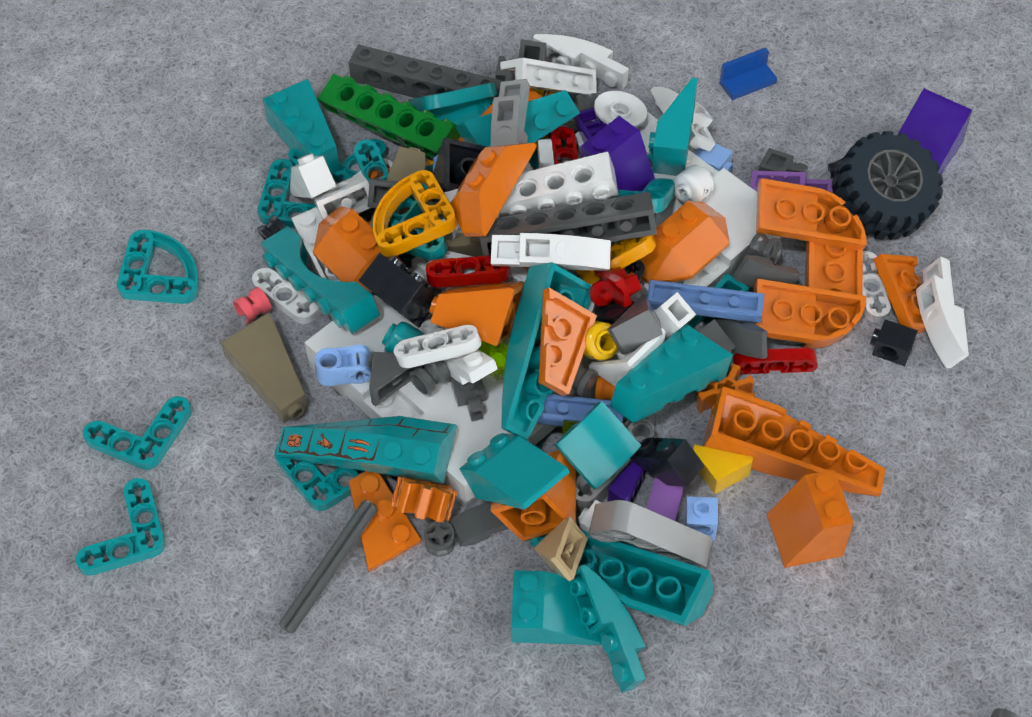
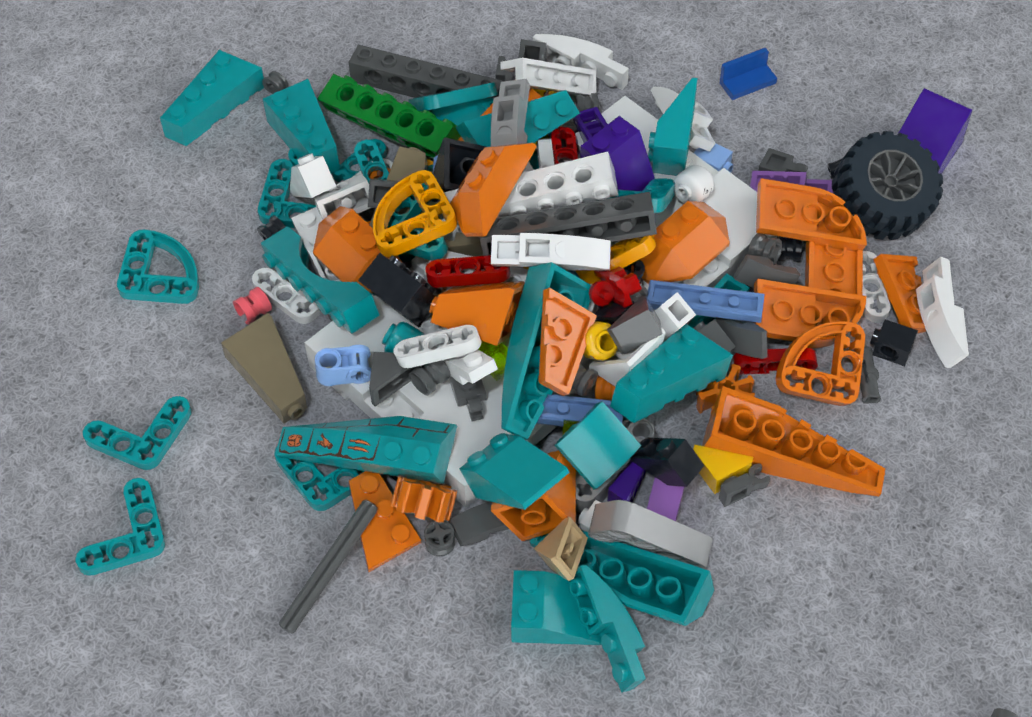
(211, 97): none -> teal wedge
(275, 82): none -> dark grey bush
(619, 103): white dish -> none
(702, 515): light blue brick -> none
(739, 487): none -> dark grey plate
(790, 249): none -> black wheel
(811, 520): orange slope -> none
(838, 377): none -> orange beam
(869, 389): none -> dark grey pin

